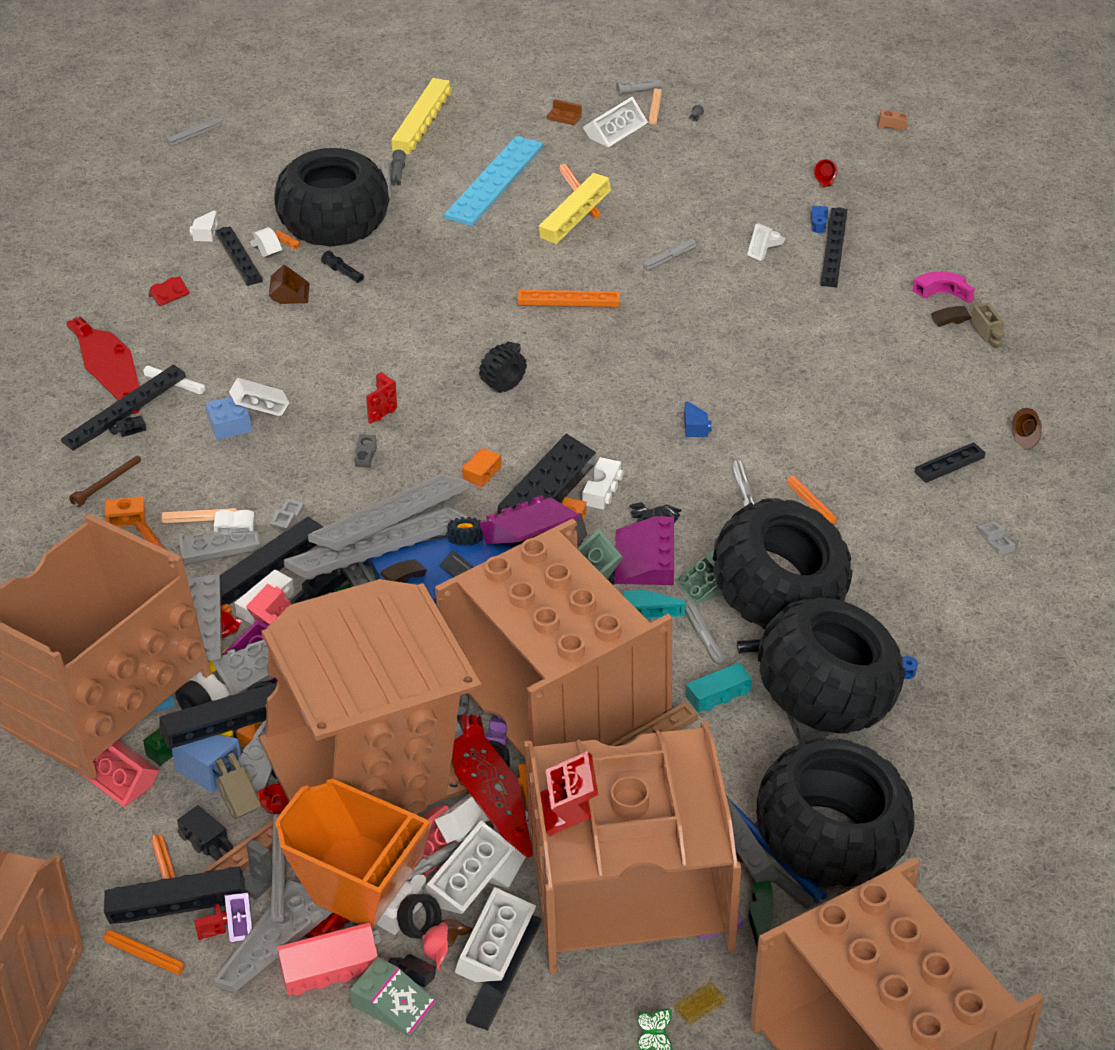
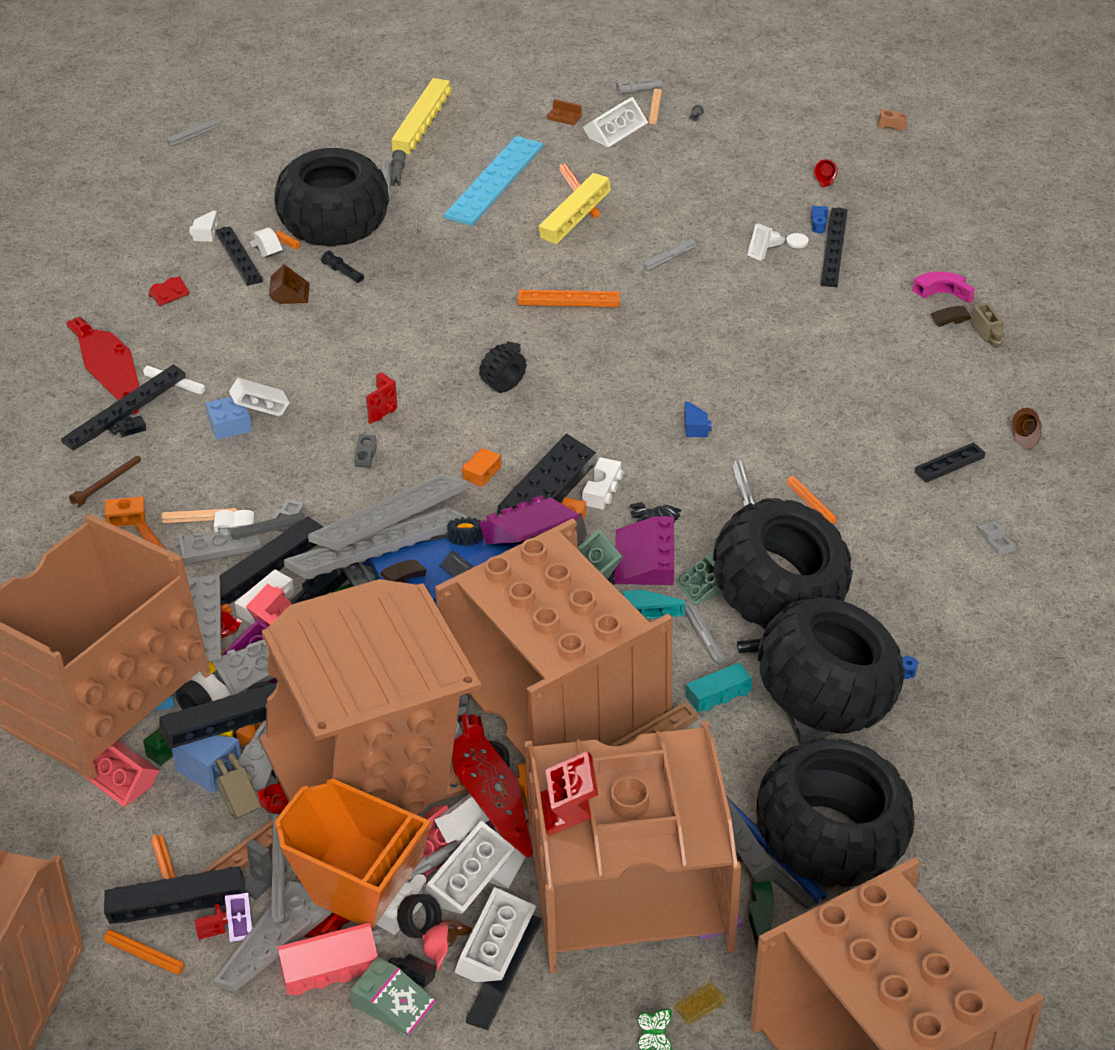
(204, 833): black hinge -> none
(266, 526): none -> dark grey axle
(497, 730): medium lavender slope -> none
(797, 240): none -> white piece

